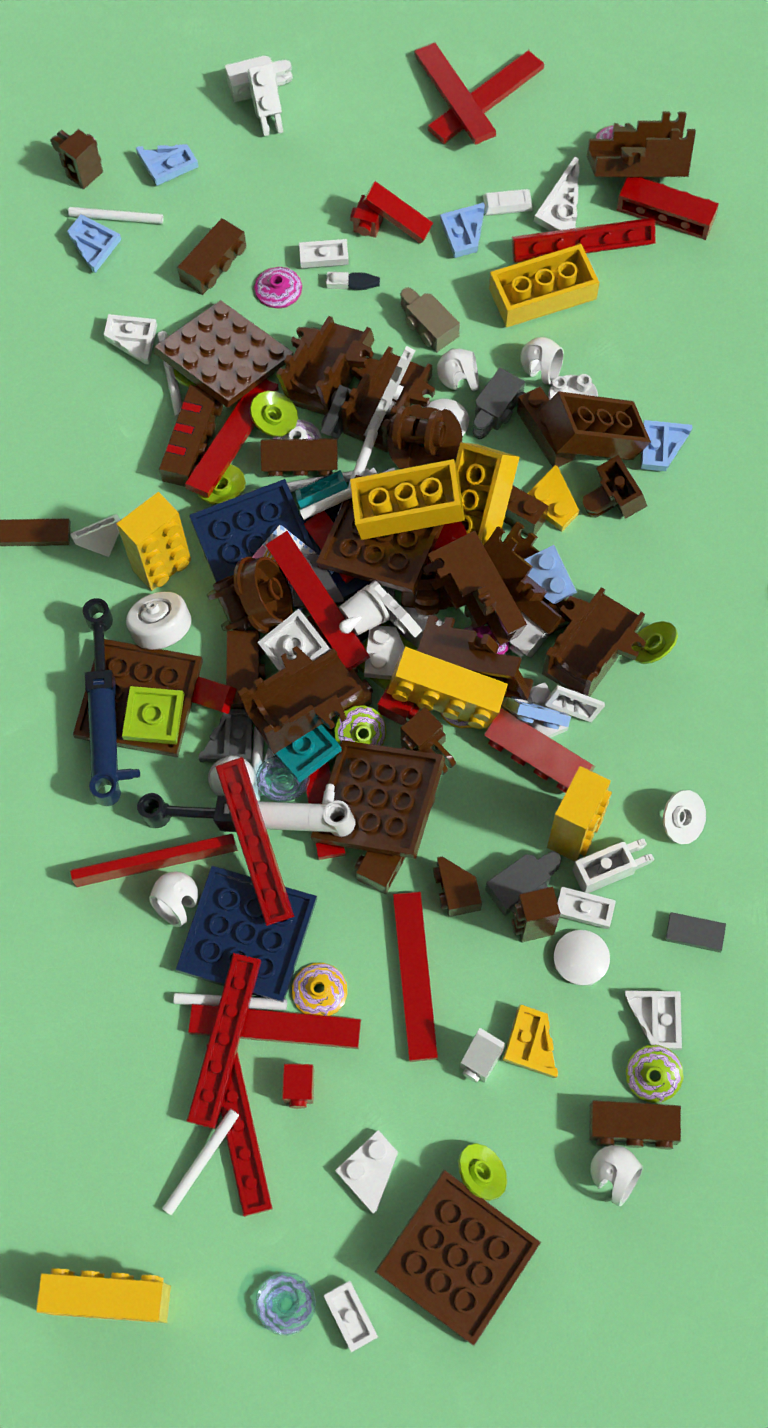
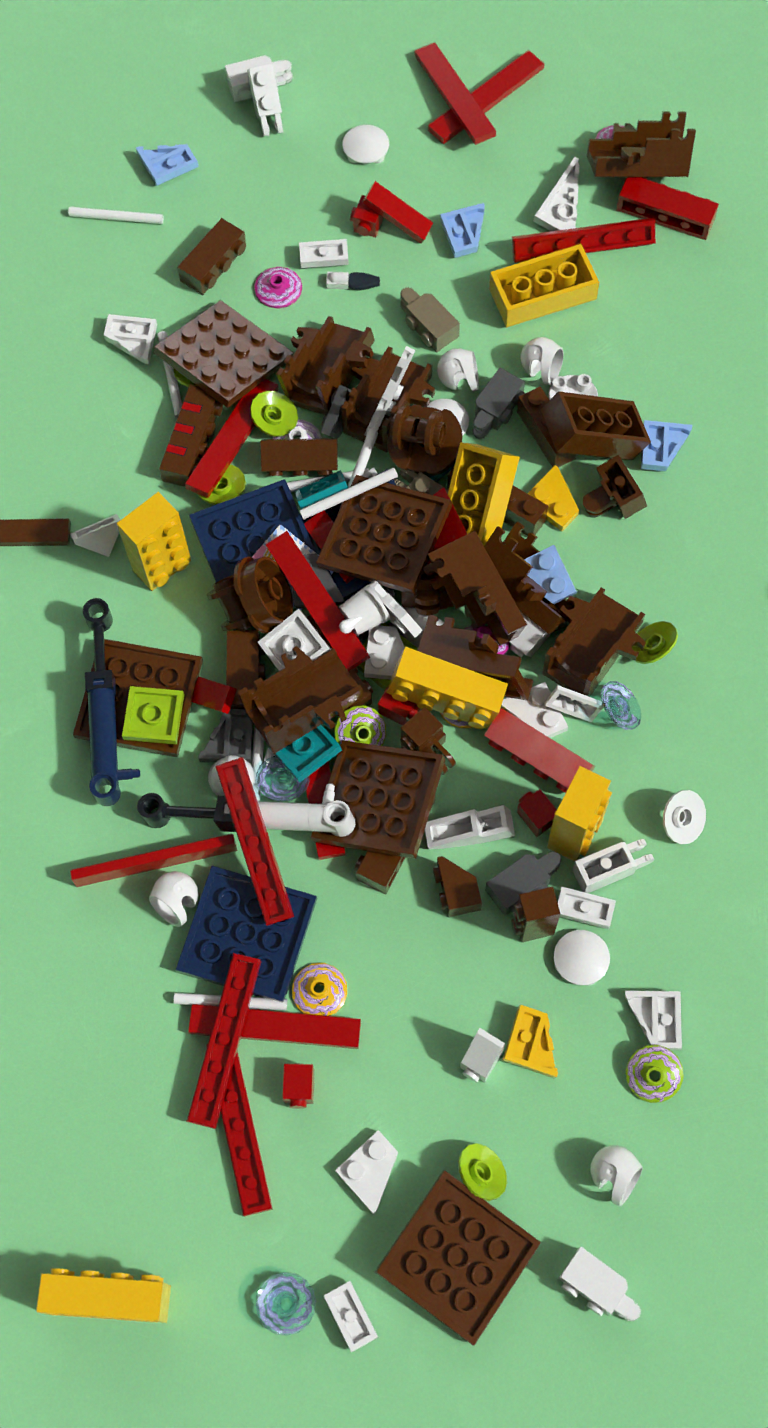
(78, 156): reddish brown brick -> none
(93, 241): light blue wing -> none
(158, 620): white wheel -> none
(200, 1162): white piece -> none
(365, 144): none -> white dish
(407, 499): yellow brick -> none
(415, 977): red tile -> none
(470, 828): none -> white slope
(507, 202): white tile -> none
(529, 712): light blue wing -> none
(536, 811): none -> red brick
(598, 1285): none -> white hinge
(621, 705): none -> clear light blue dish
(635, 1124): reddish brown brick -> none
(695, 932): dark grey tile -> none

